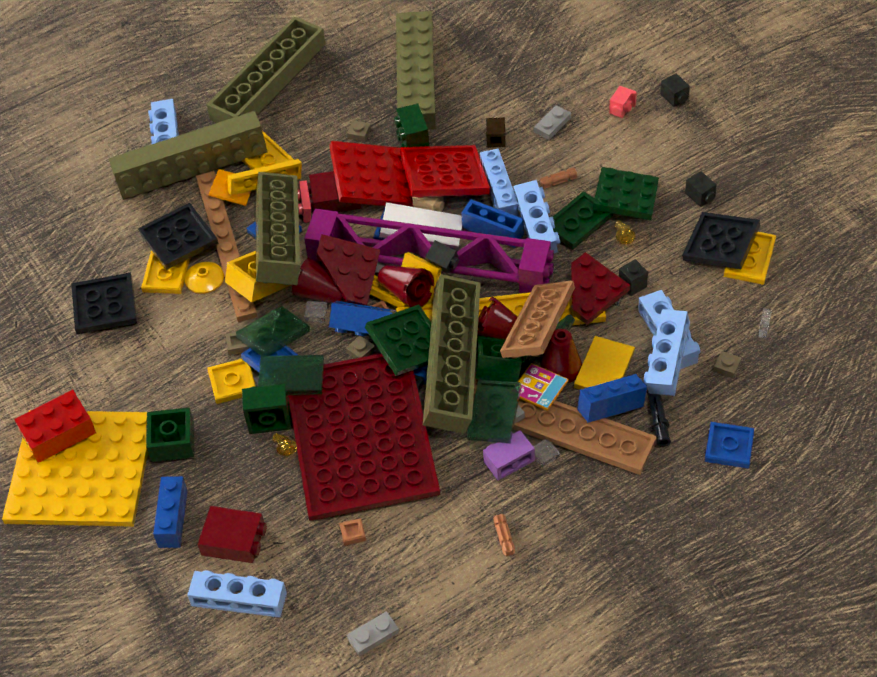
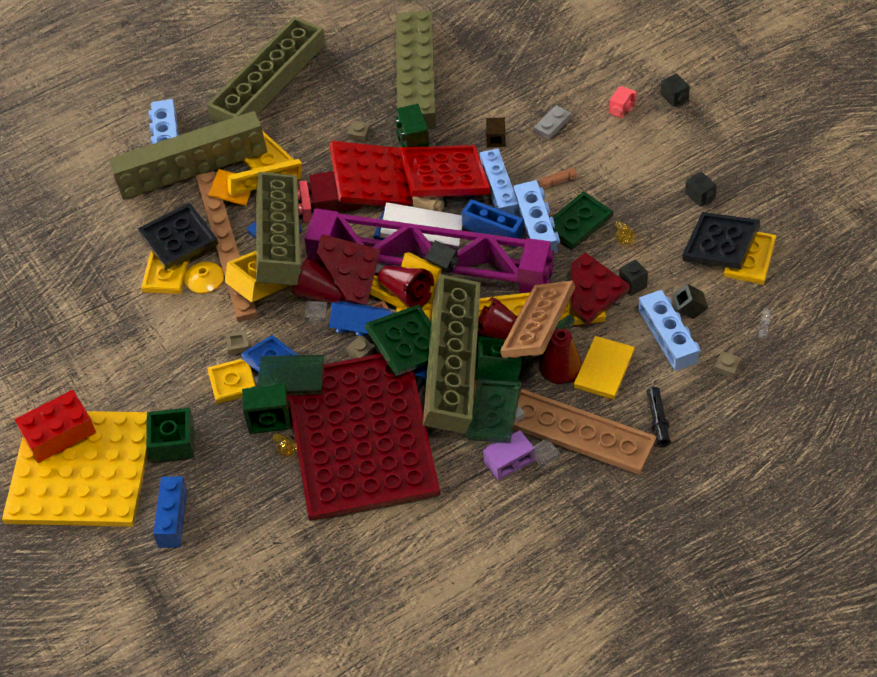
(103, 303): black plate -> none
(232, 534): dark red brick -> none
(246, 601): light blue brick -> none
(273, 331): clear green tile -> none
(352, 532): nougat tile -> none
(373, 633): light grey plate -> none
(504, 535): nougat axle -> none
(541, 386): piece -> none
(612, 398): blue brick -> none
(626, 193): dark green plate -> none
(666, 381): light blue brick -> none
(690, 301): none -> pearl dark grey brick
(729, 445): blue tile -> none

